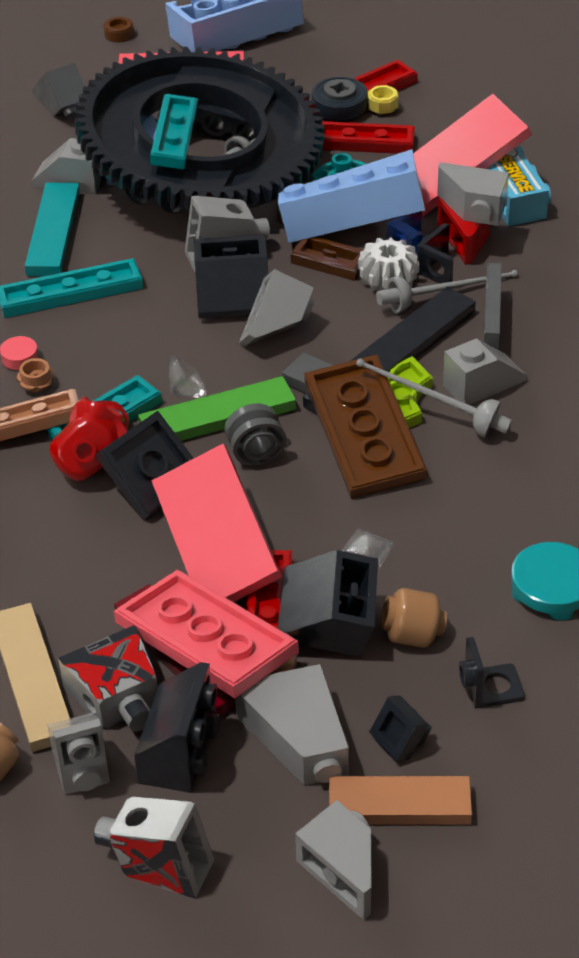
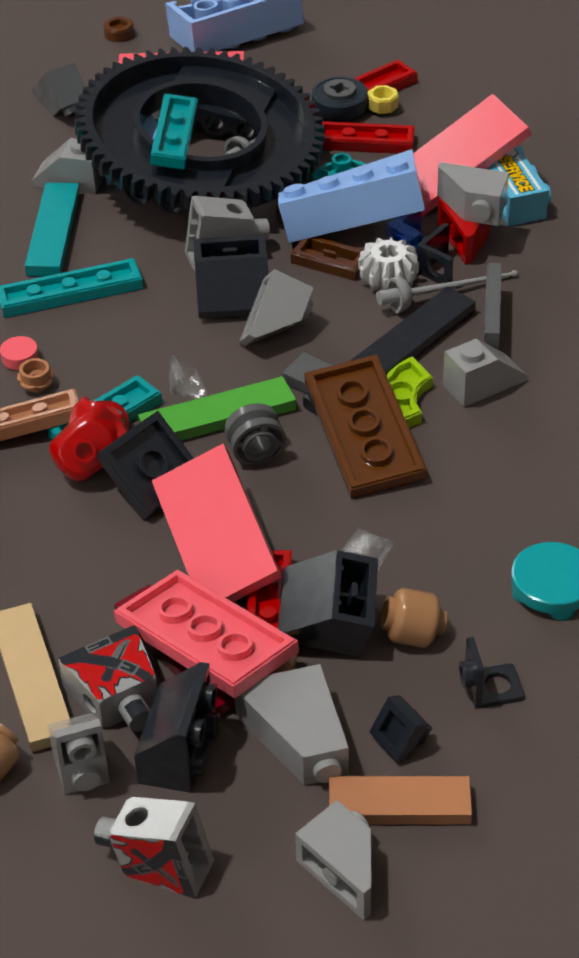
(484, 416): light grey sword -> none

